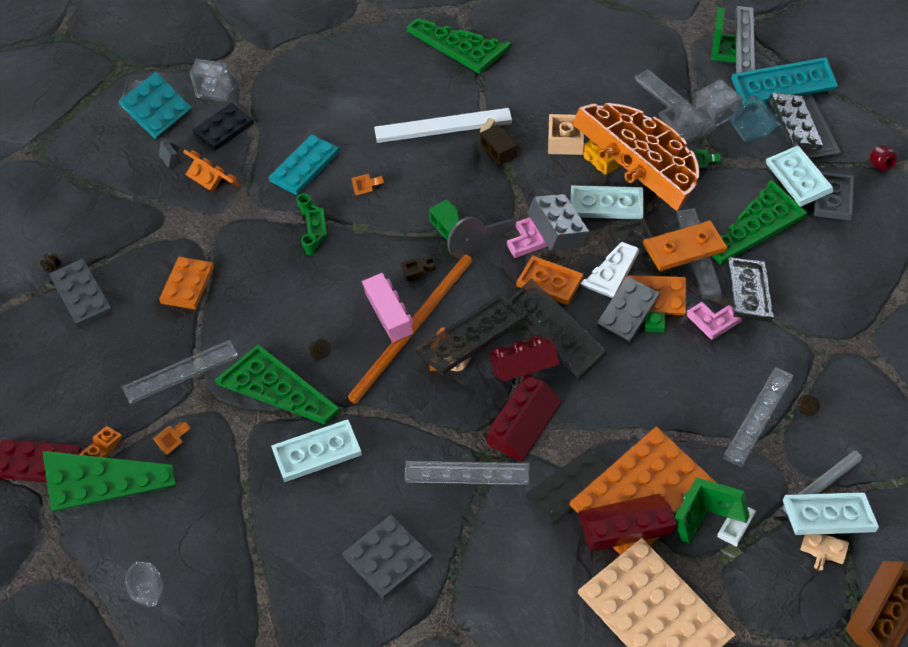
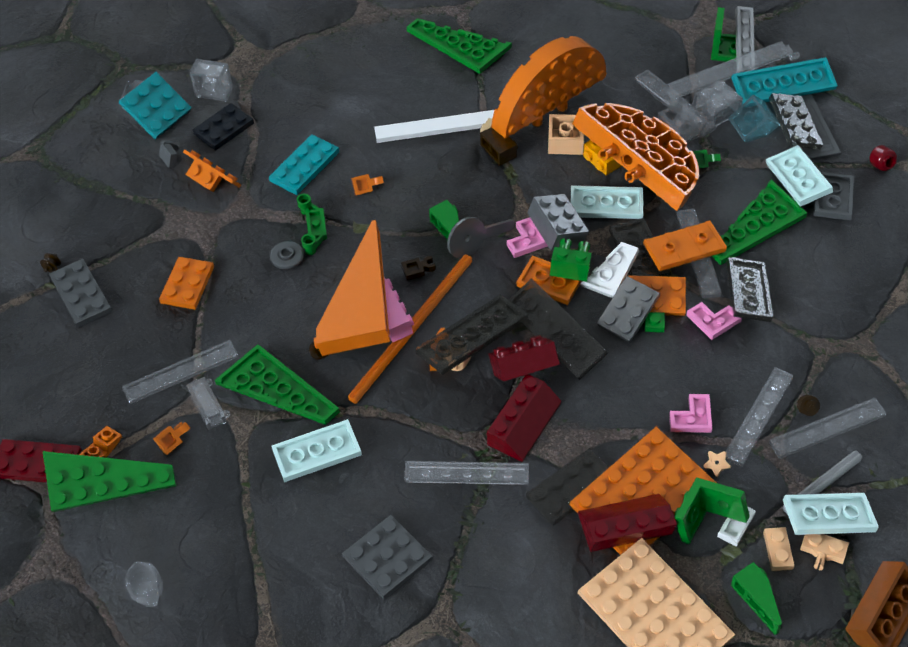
(206, 403): none -> clear brick
(286, 255): none -> dark grey wheel
(359, 306): none -> orange slope
(547, 82): none -> orange brick
(571, 263): none -> green brick
(696, 419): none -> bright pink plate
(717, 468): none -> light nougat plate
(727, 69): none -> clear piece
(756, 591): none -> green slope
(778, 549): none -> light nougat plate
(827, 428): none -> clear tile

